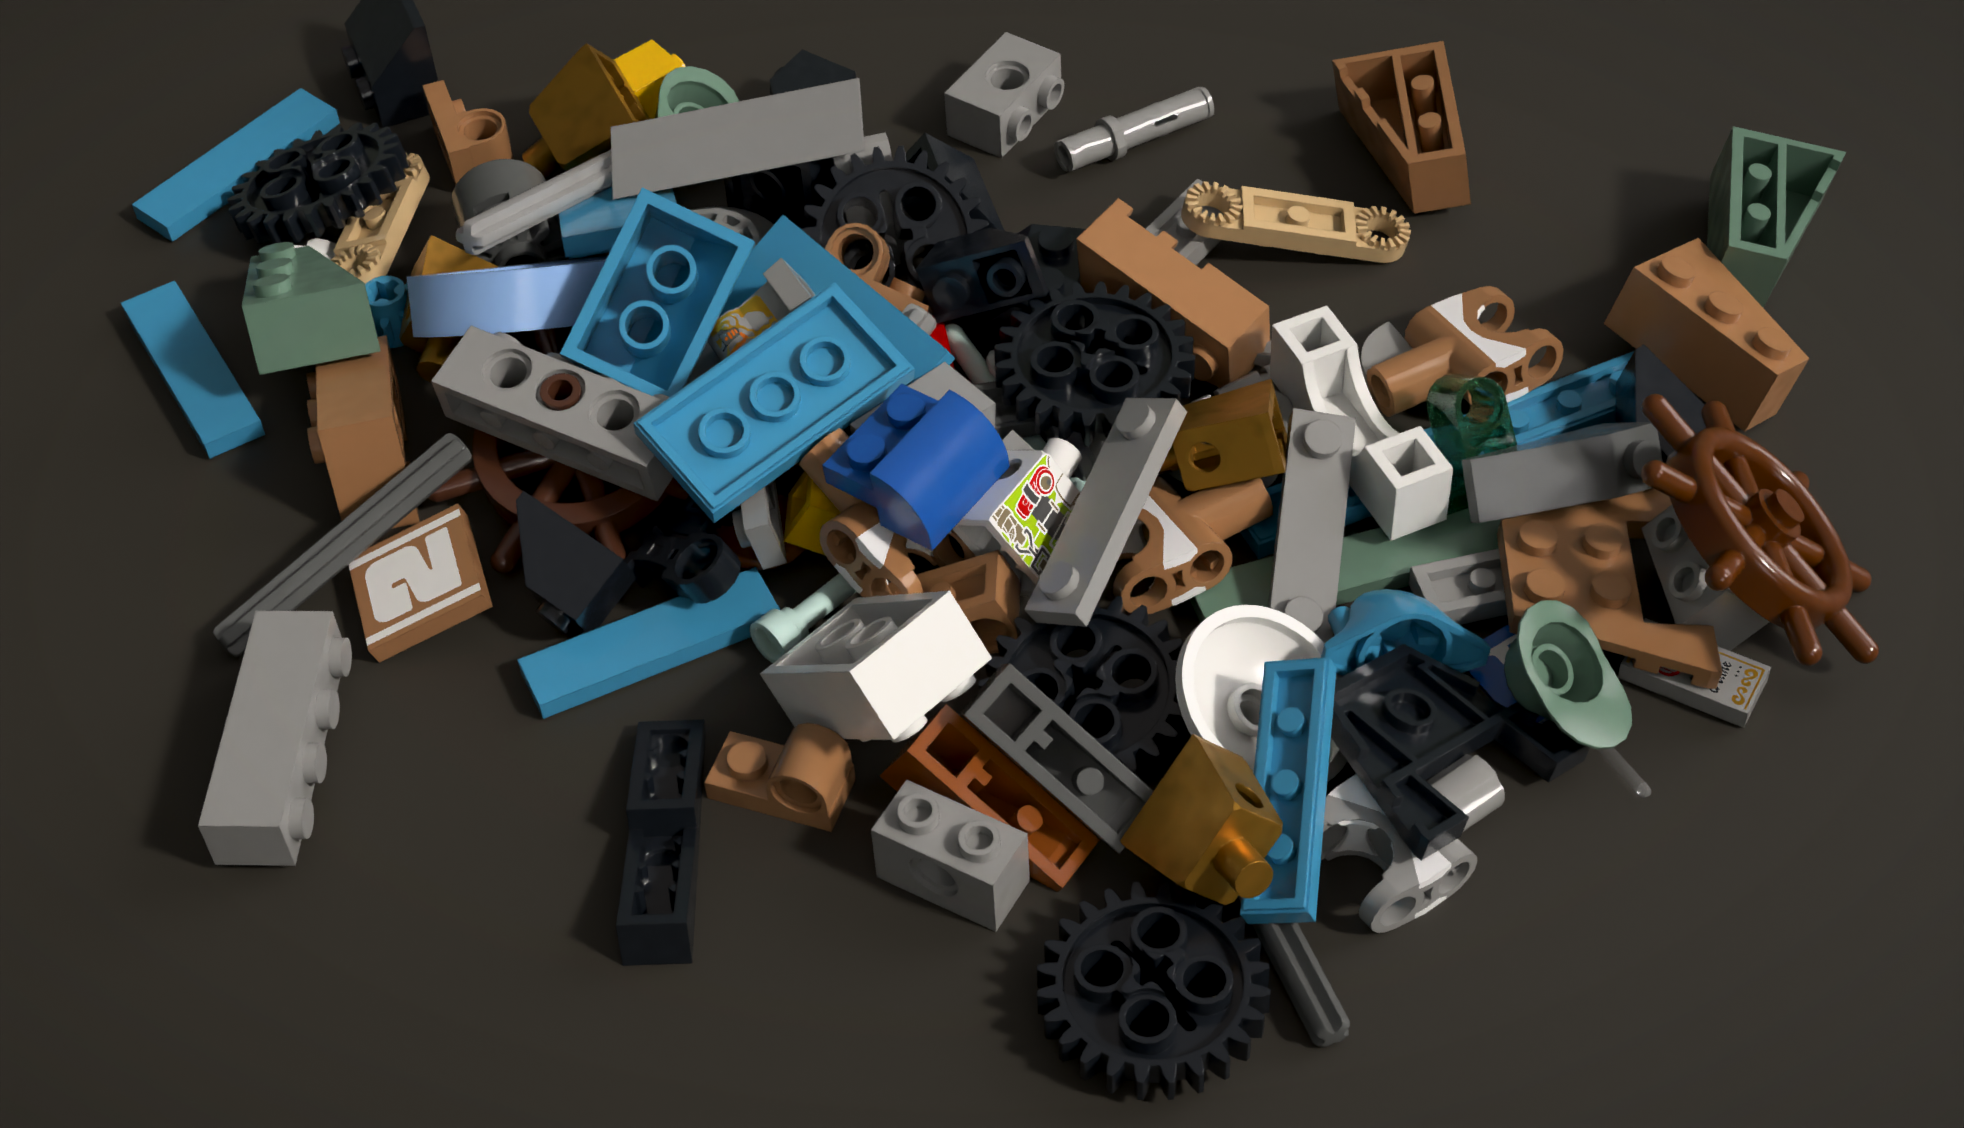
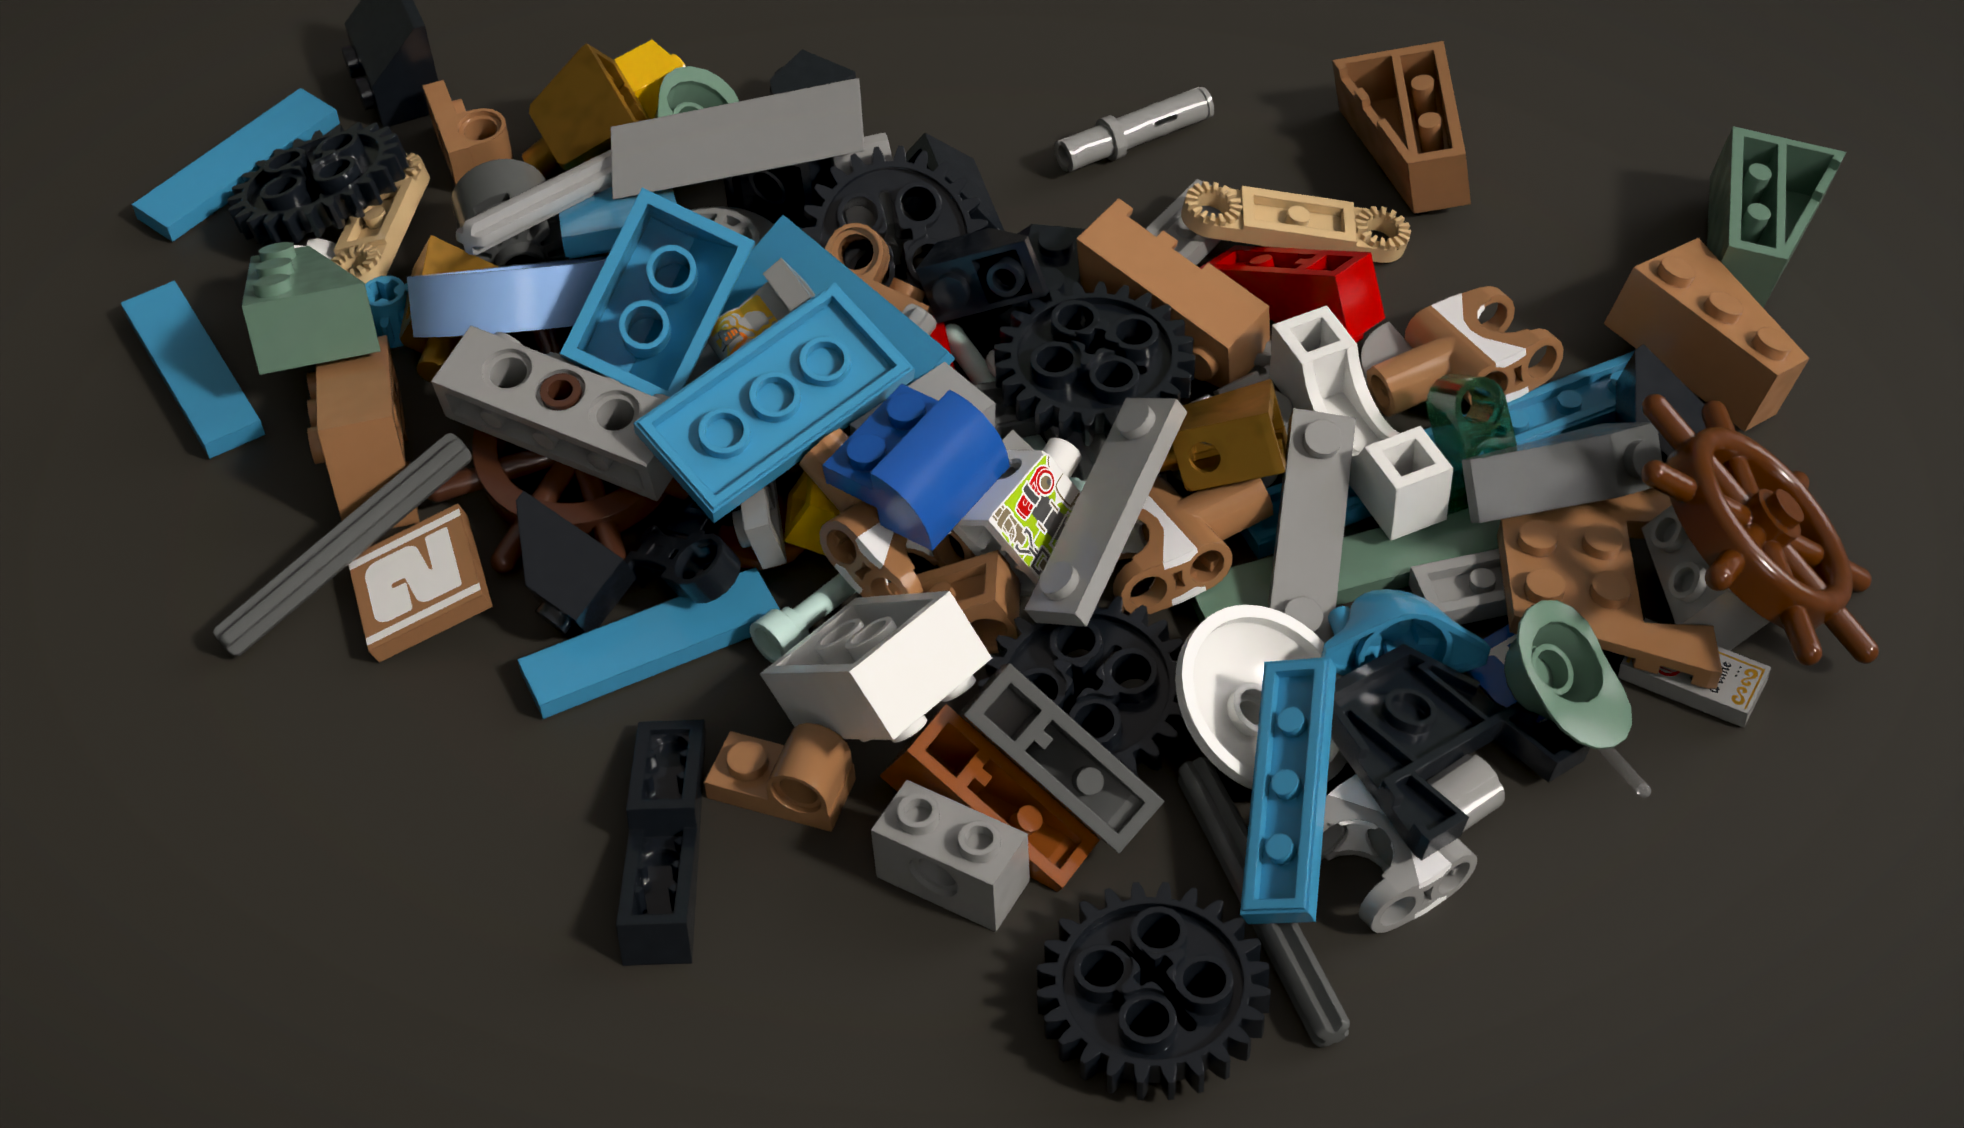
(275, 739): light grey brick -> none
(1004, 94): light grey brick -> none
(1208, 825): pearl gold torso -> none
(1308, 279): none -> red slope

